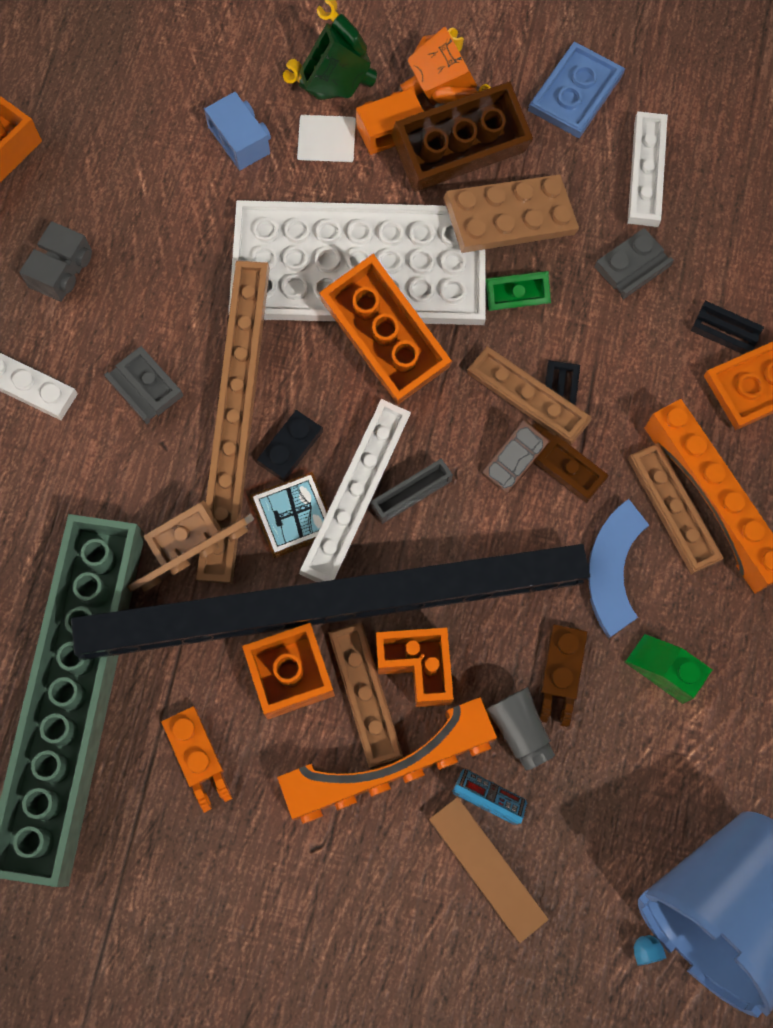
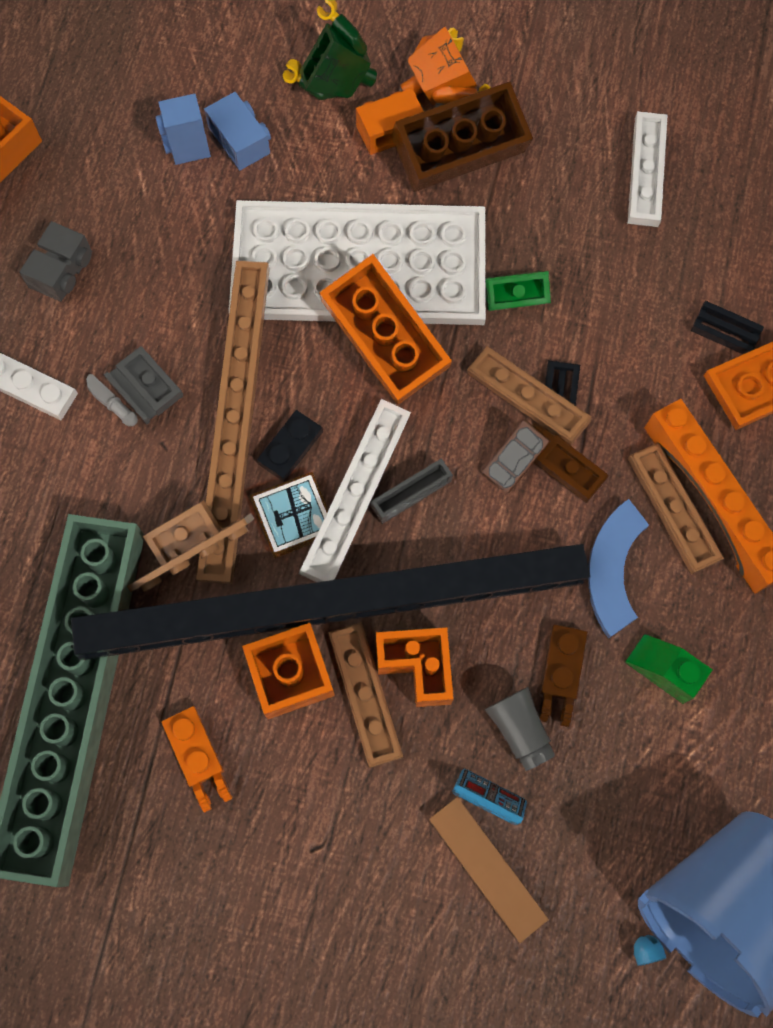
(112, 403): none -> light grey piece
(182, 129): none -> medium blue brick
(312, 791): orange arch -> none
(326, 138): white sticker -> none
(510, 213): medium nougat plate -> none
(576, 89): medium blue tile -> none
(633, 263): dark grey plate -> none

